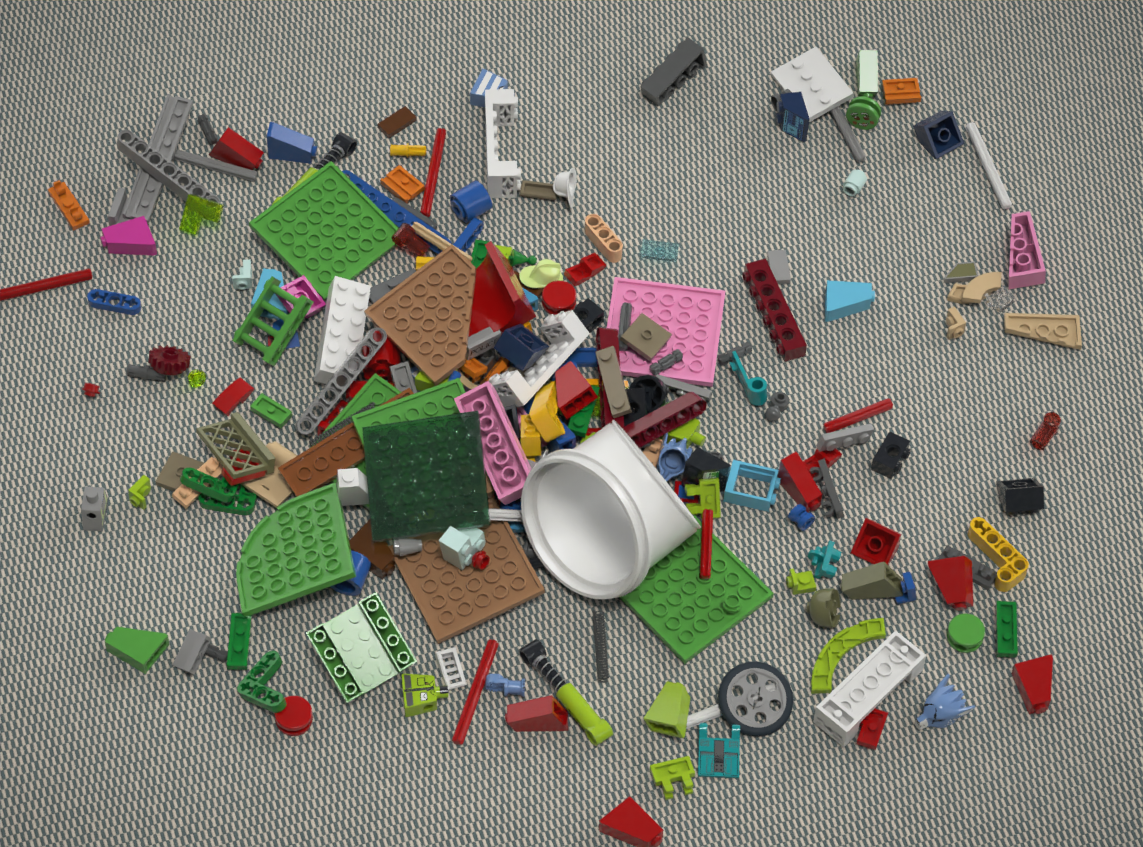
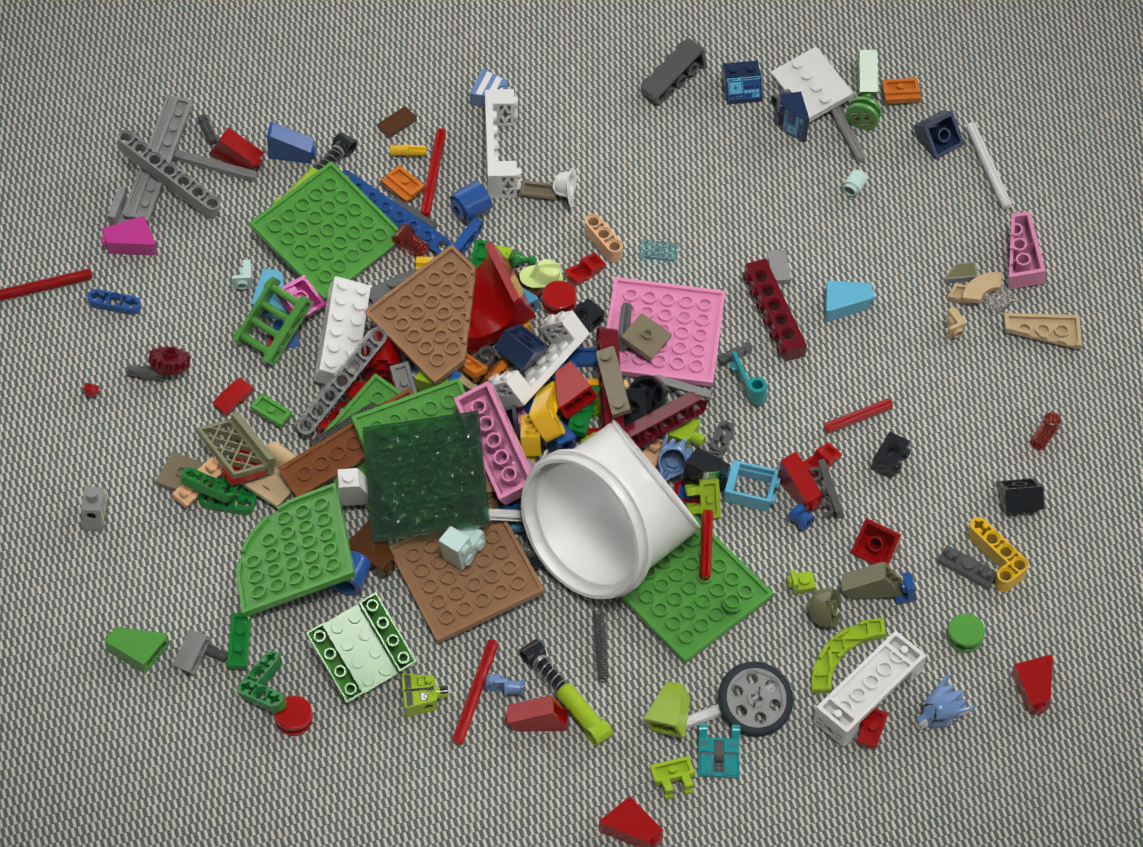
(68, 205): orange plate -> none
(139, 491): lime bracket -> none
(196, 209): clear neon green plate -> none
(196, 378): clear neon green plate -> none
(406, 546): light grey cone -> none
(435, 239): tan axle -> none
(440, 655): white slope -> none
(480, 560): red plate -> none
(481, 342): light grey panel -> none
(666, 362): dark grey axle -> none
(717, 437): none -> dark grey beam
(742, 82): none -> slope
(778, 402): dark grey plate -> none
(822, 557): teal hips -> none
(845, 437): light grey plate -> none
(954, 580): red slope -> none
(1006, 629): green plate -> none

